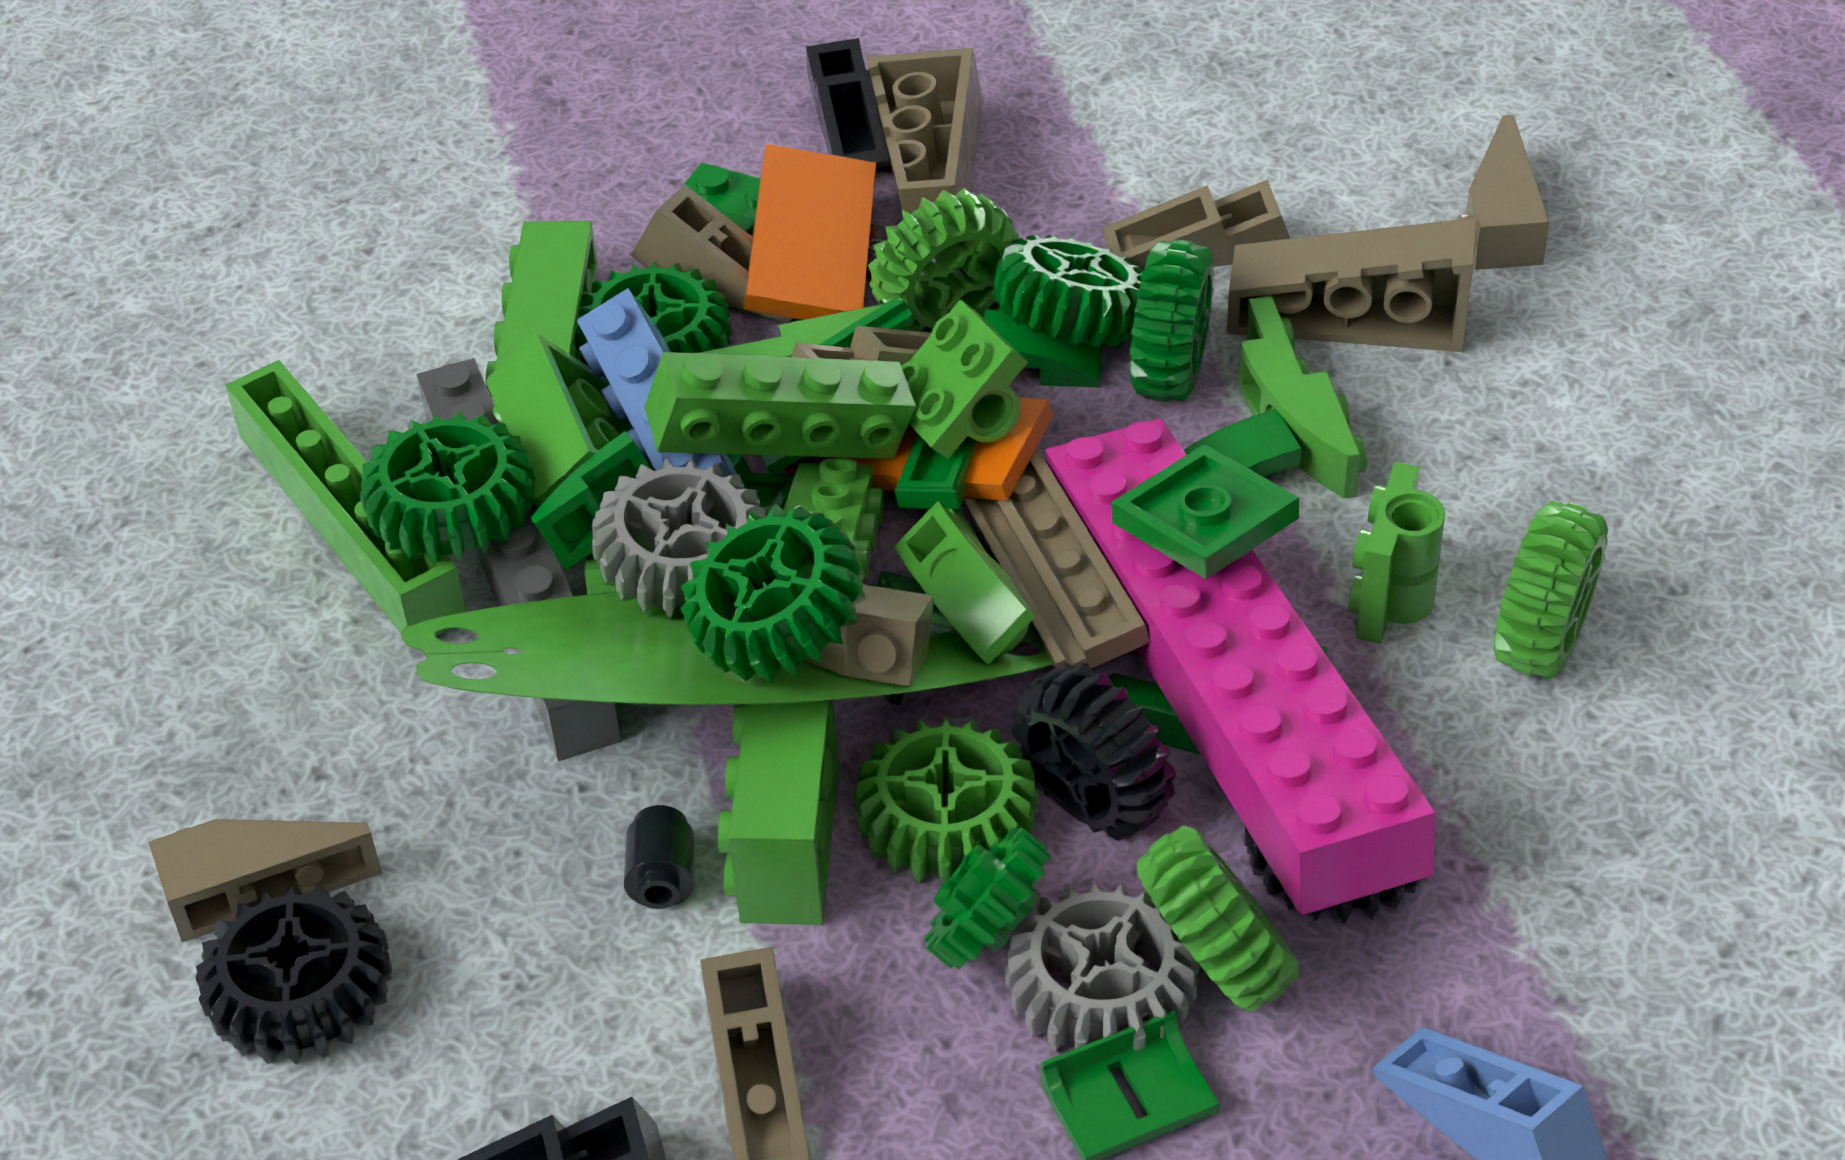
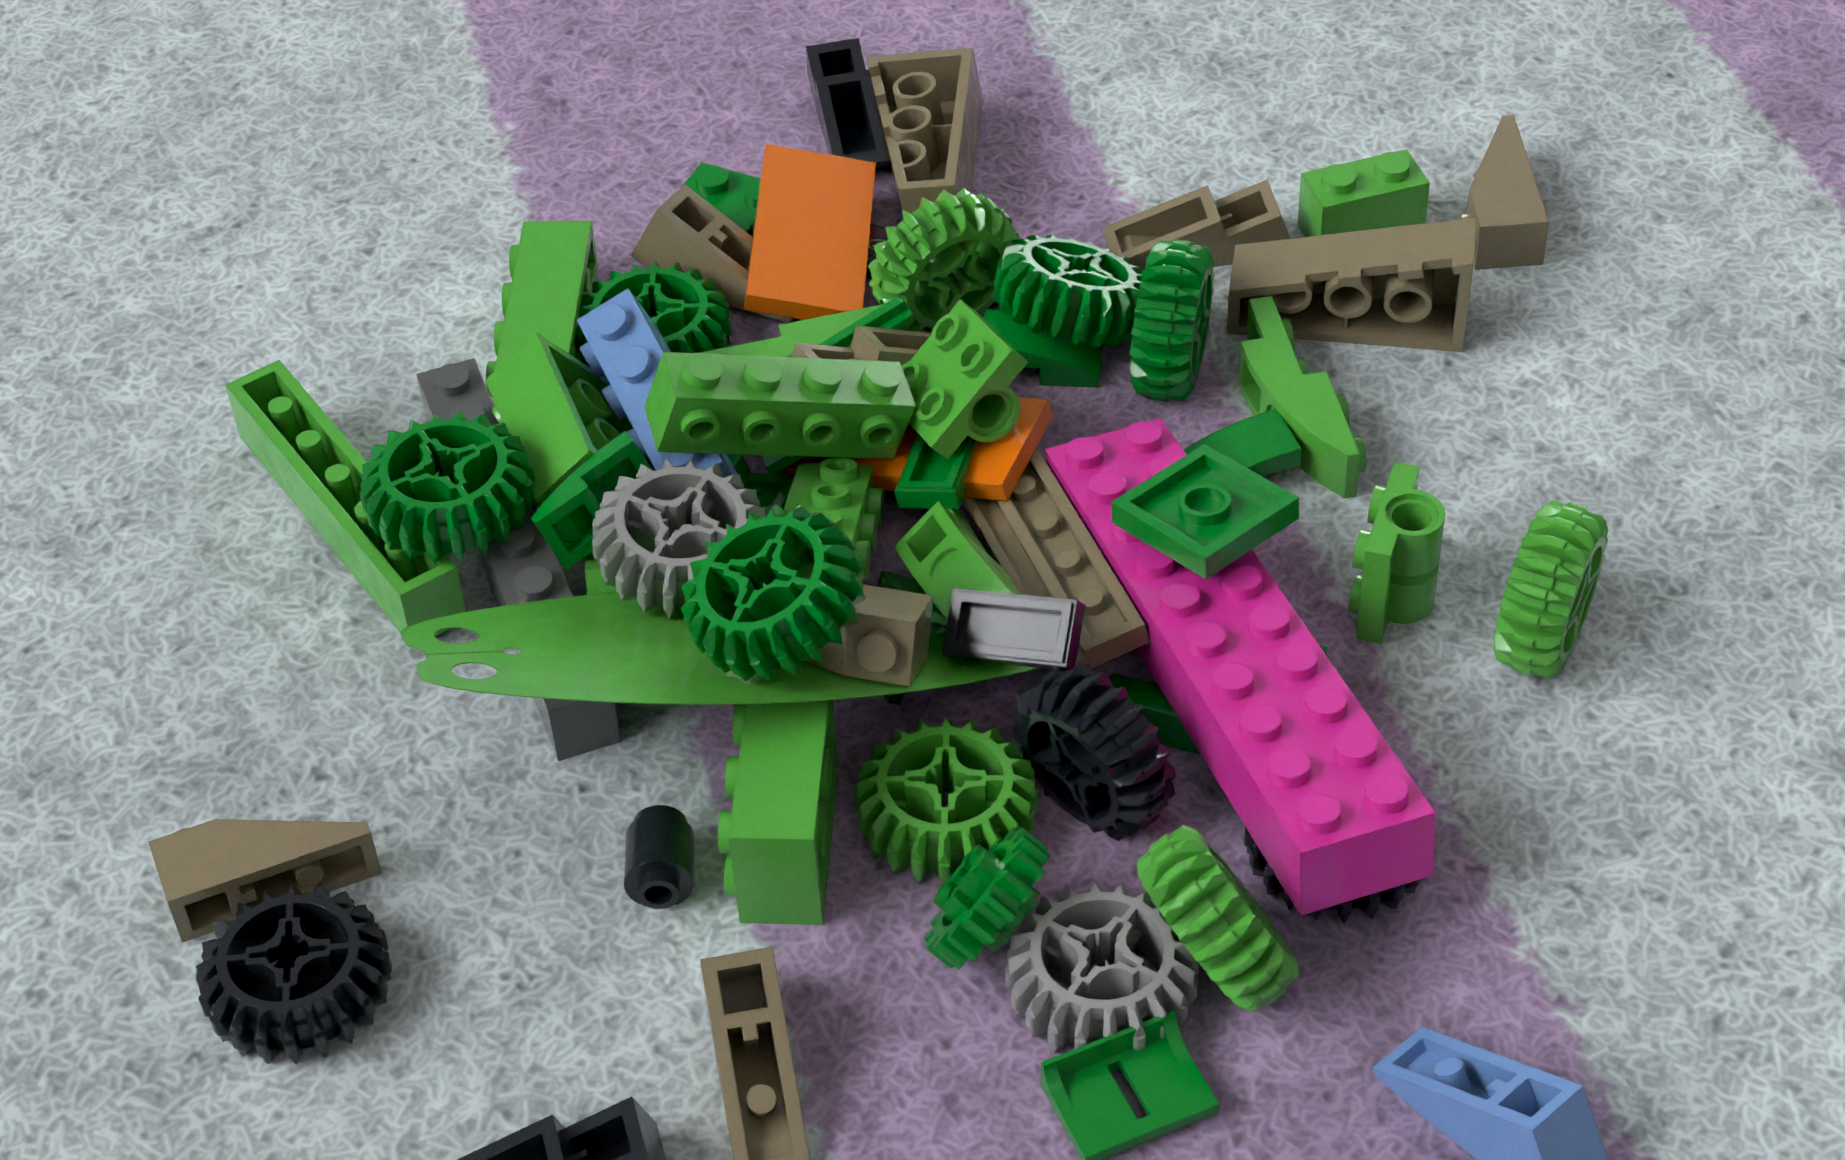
(1013, 629): none -> tile
(1363, 195): none -> bright green brick

